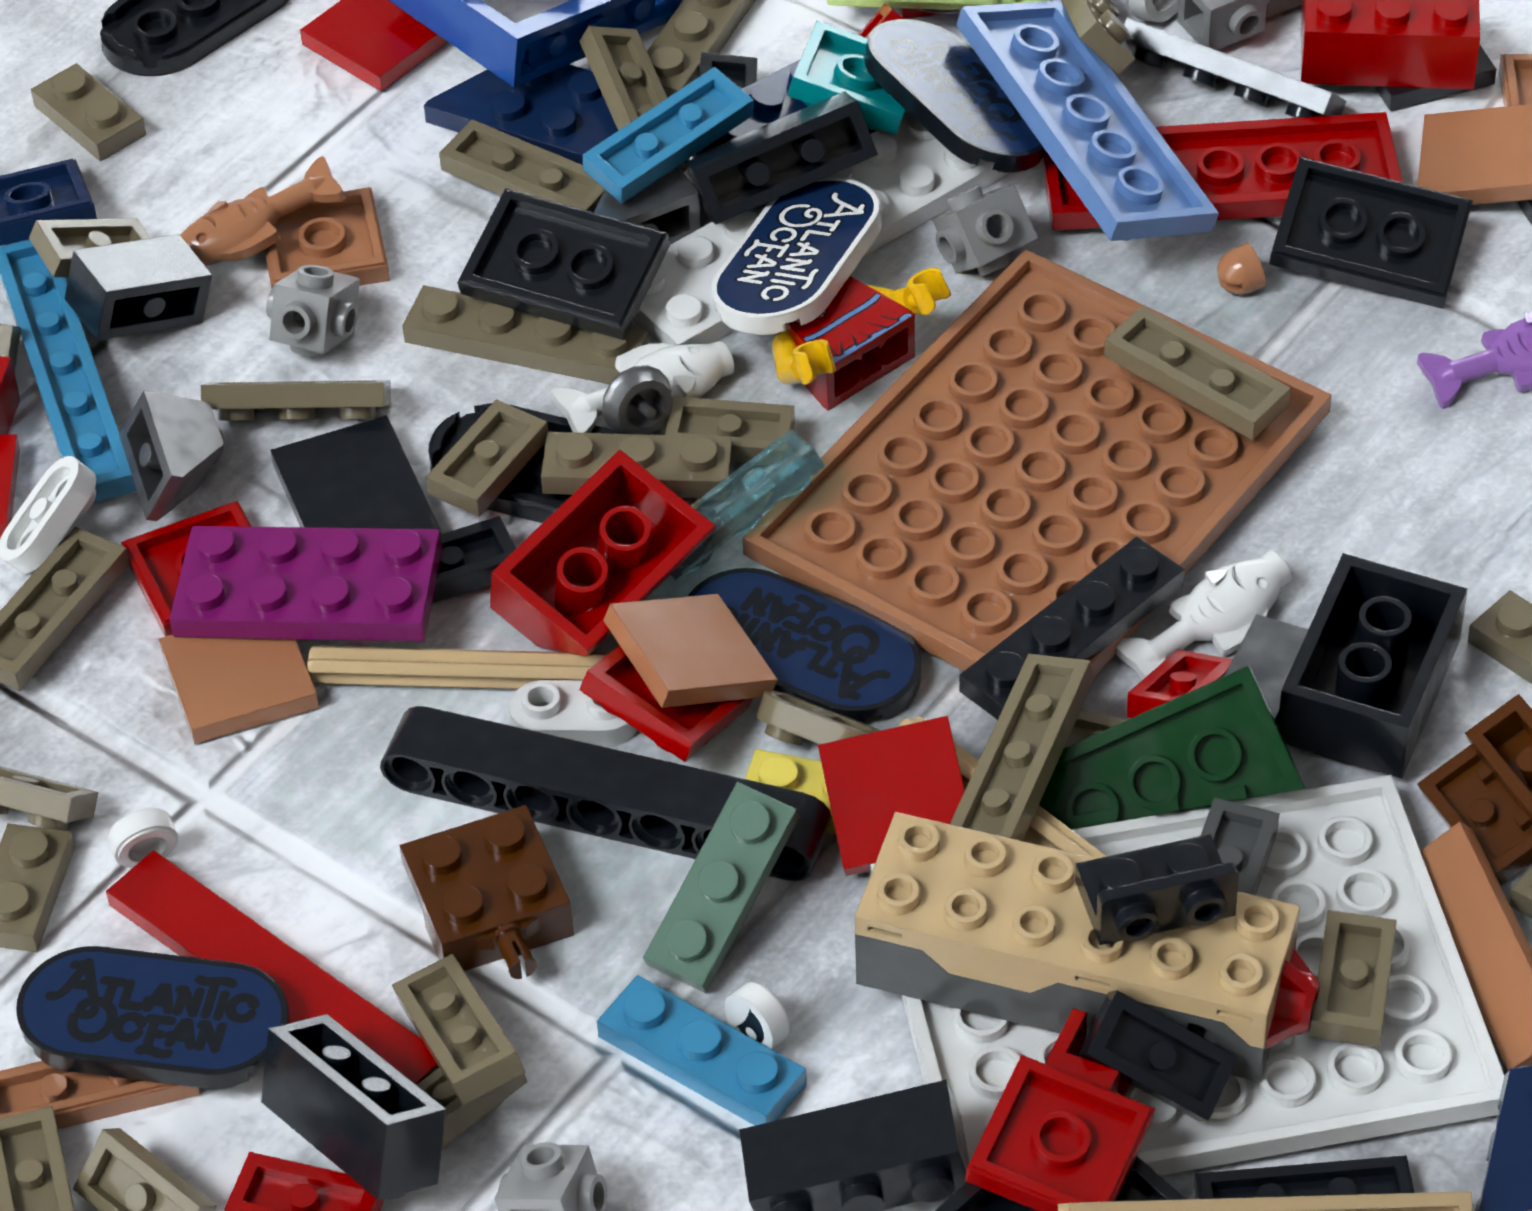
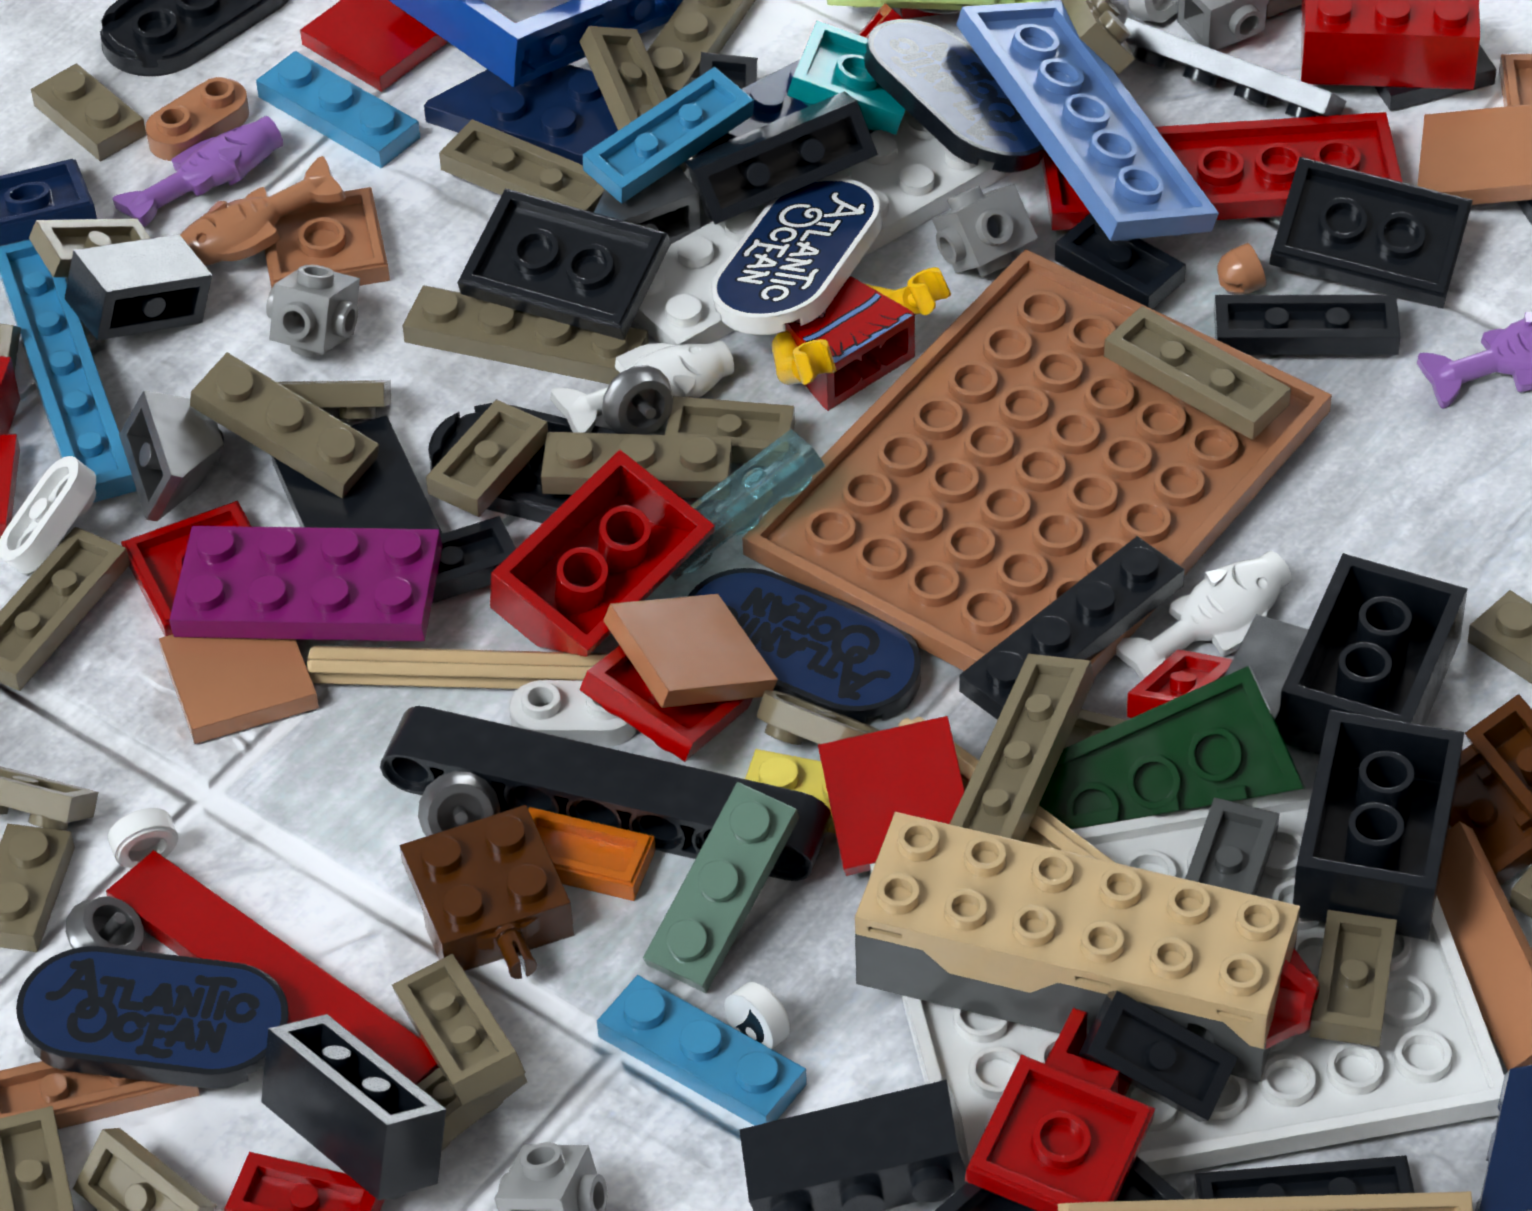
(104, 924): none -> flat silver hat
(197, 116): none -> nougat plate
(204, 167): none -> medium lavender animal
(284, 425): none -> dark tan plate
(338, 109): none -> dark azure plate
(455, 801): none -> flat silver hat
(595, 854): none -> orange tile
(1123, 266): none -> black plate
(1157, 889): black bracket -> none
(1308, 324): none -> black plate
(1378, 821): none -> black brick

